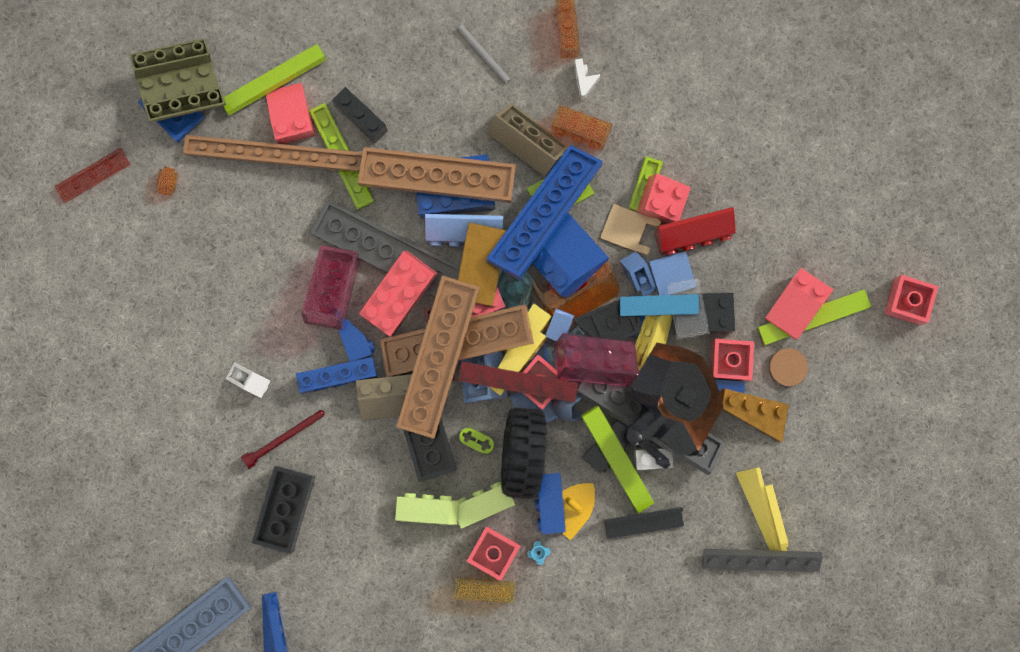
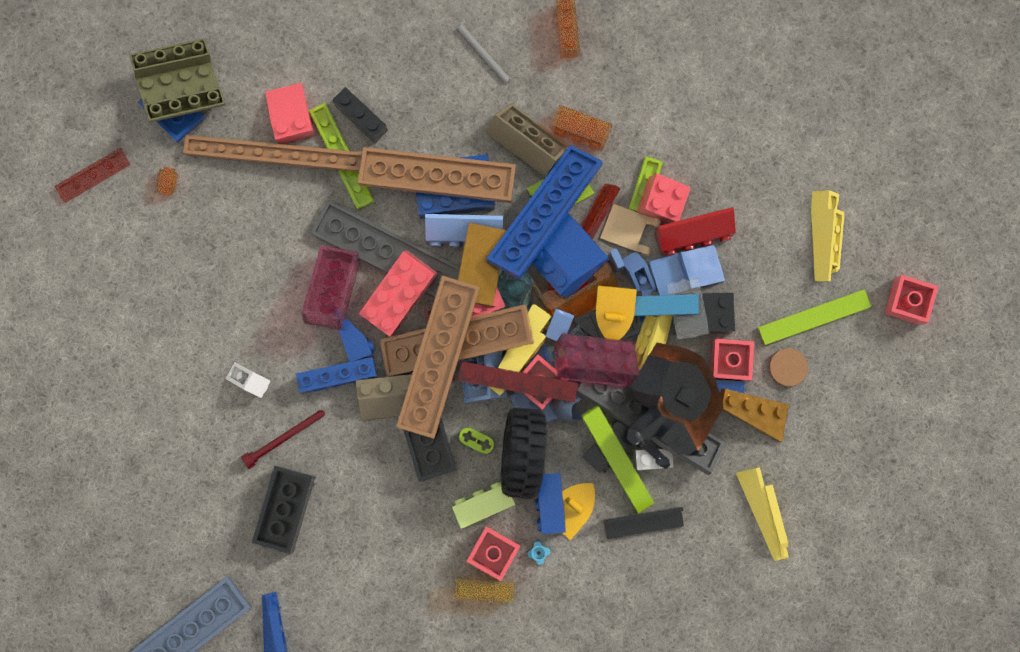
(273, 79): lime tile -> none
(427, 509): yellowish green brick -> none
(584, 82): white slope -> none
(600, 209): none -> clear red tile
(615, 261): none -> medium blue tile
(615, 310): none -> yellow shield
(702, 264): none -> medium blue tile
(761, 560): dark grey plate -> none
(799, 304): coral slope -> none
(826, 234): none -> light yellow wedge

